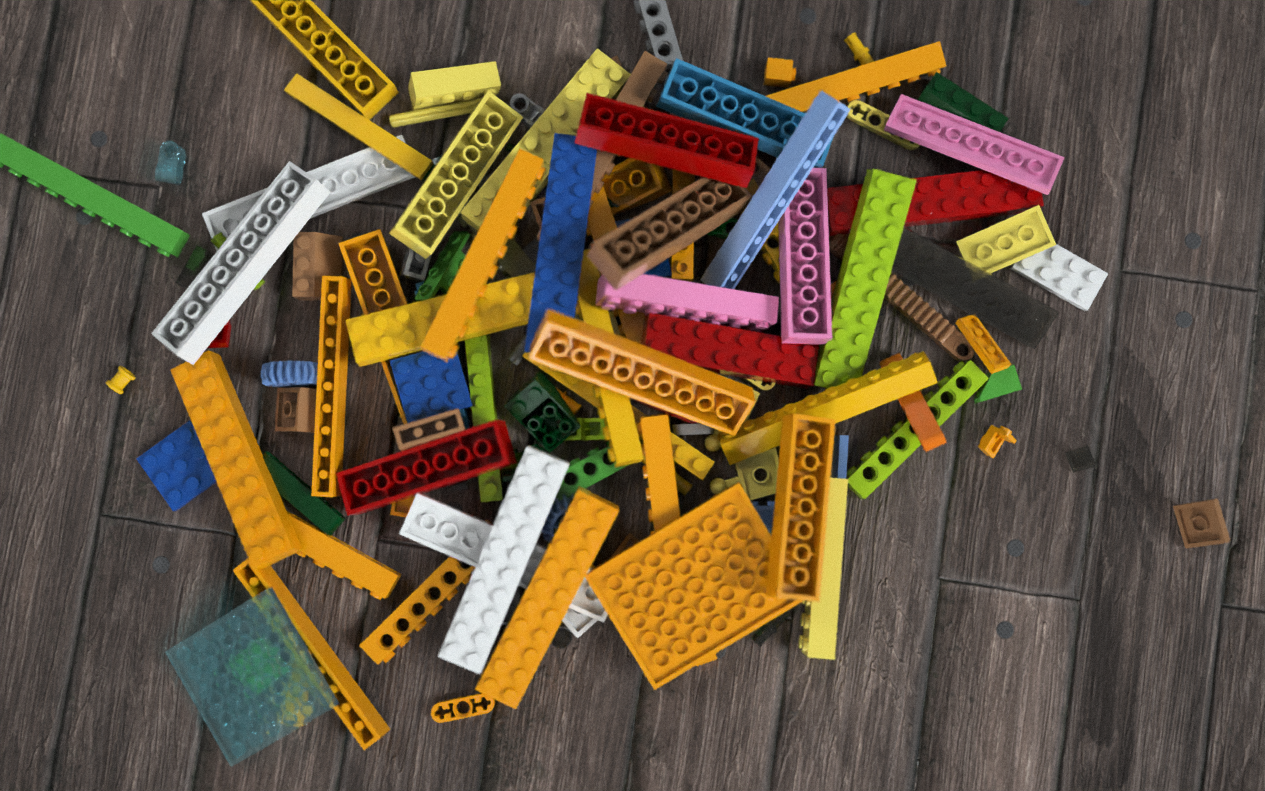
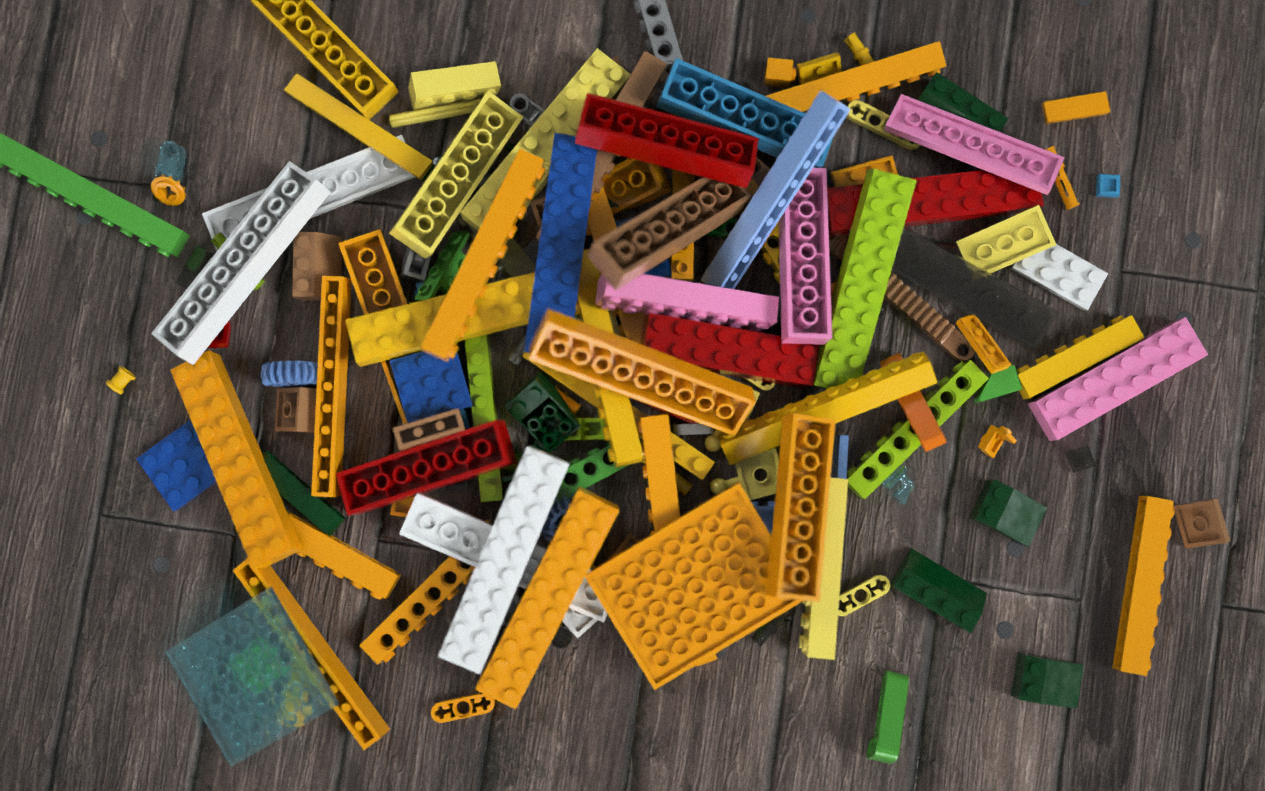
(160, 191): none -> light orange gear
(819, 68): none -> yellow plate
(856, 174): none -> light orange tile
(877, 593): none -> light yellow beam
(890, 716): none -> bright green beam
(907, 484): none -> clear light blue piece
(939, 590): none -> dark green slope
(1008, 512): none -> dark green slope
(1047, 681): none -> dark green slope
(1070, 201): none -> light orange pin
(1075, 107): none -> light orange tile
(1079, 356): none -> yellow brick
(1108, 185): none -> dark azure tile
(1117, 379): none -> bright pink brick
(1143, 585): none -> light orange brick

